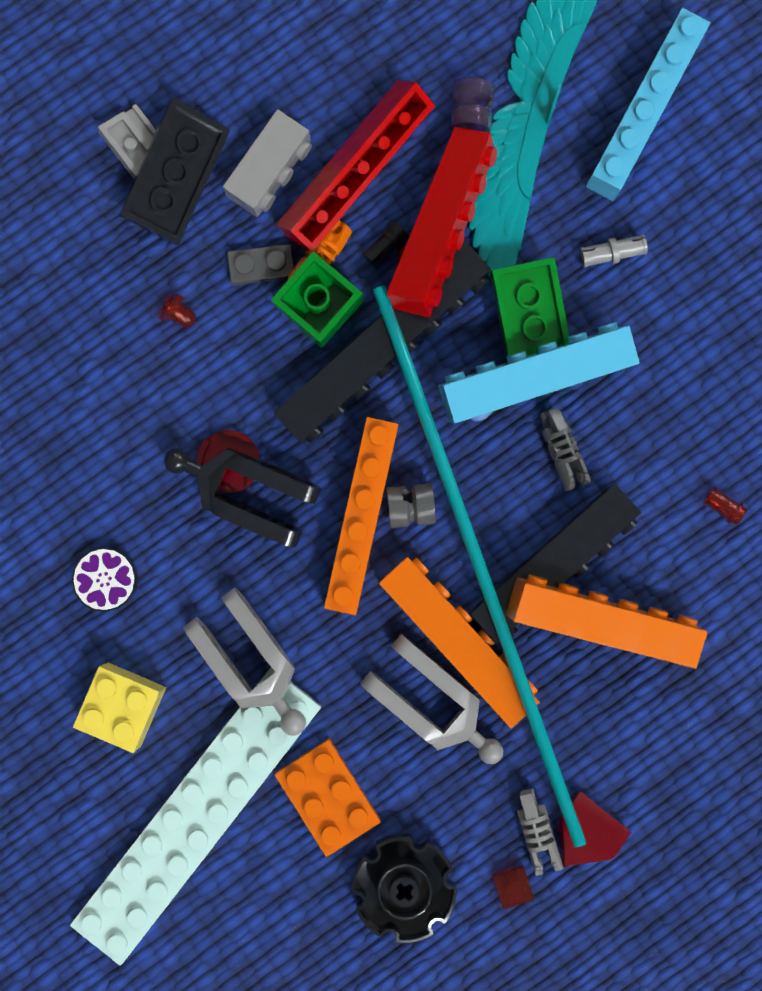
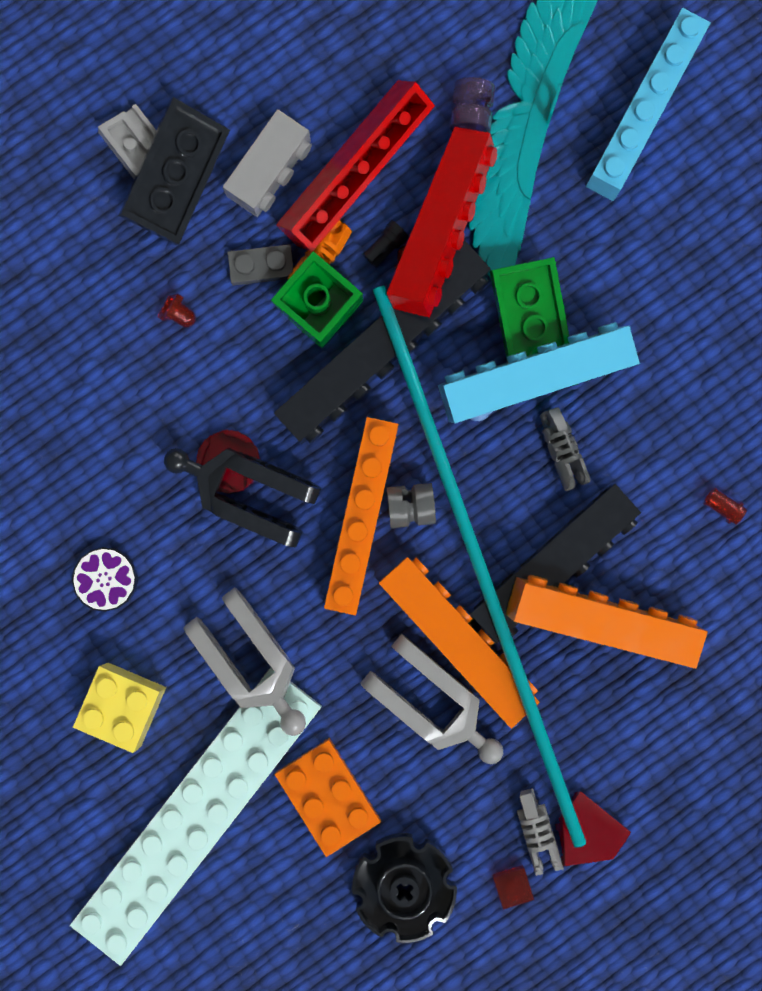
(613, 250): light grey pin -> none

